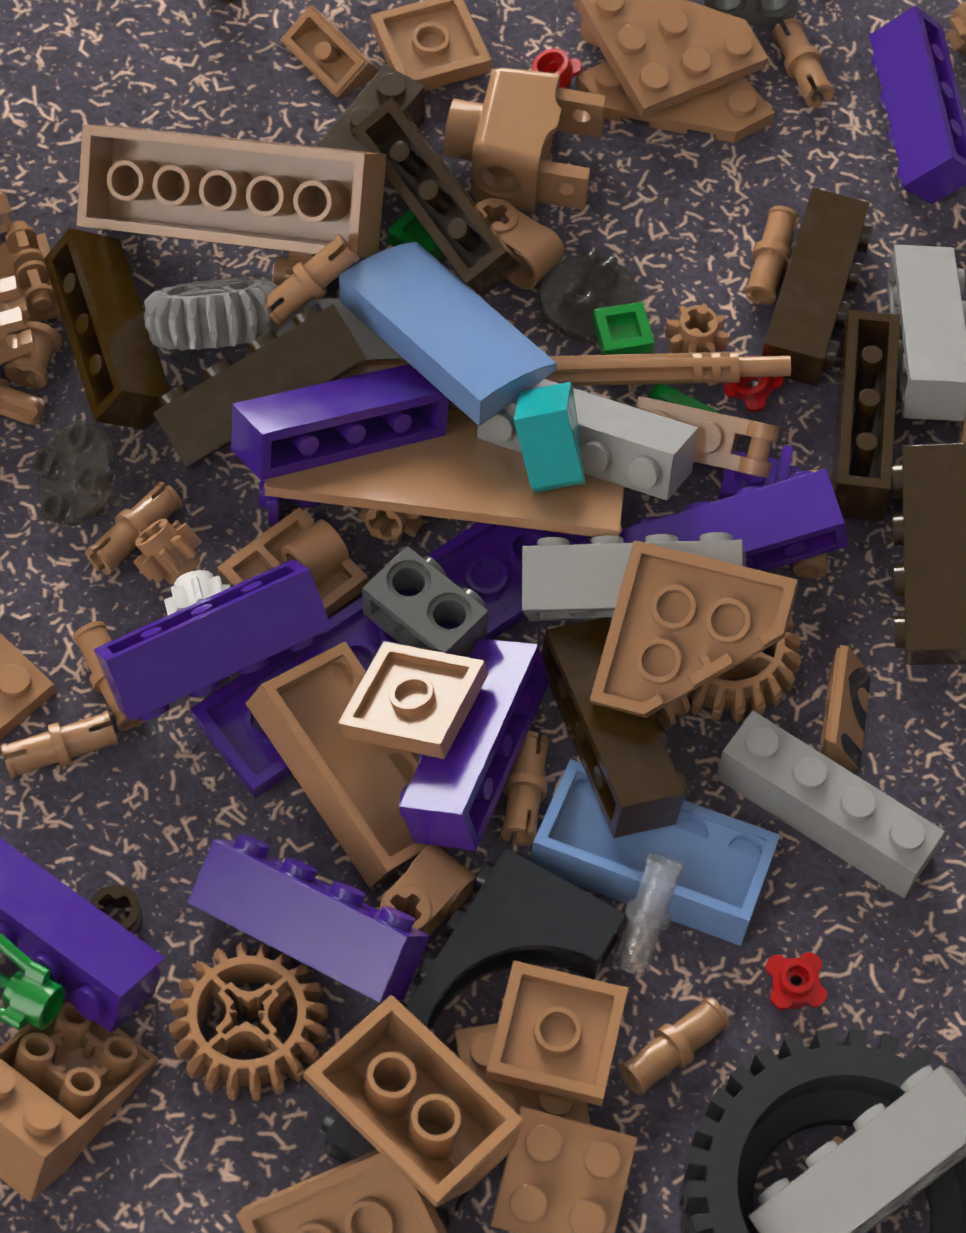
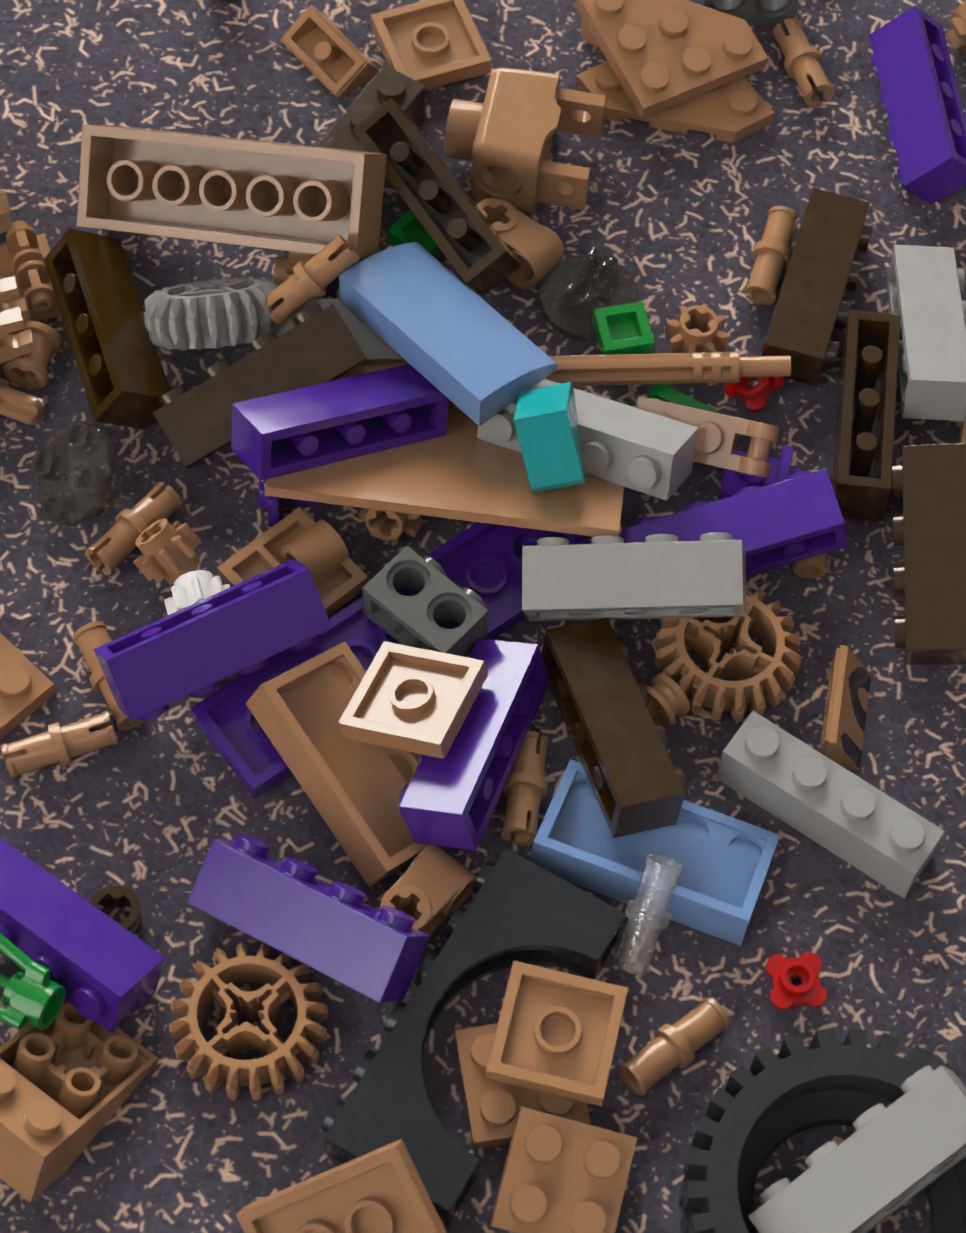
(416, 1102): medium nougat slope -> none
(558, 62): red plate -> none
(684, 625): medium nougat plate -> none

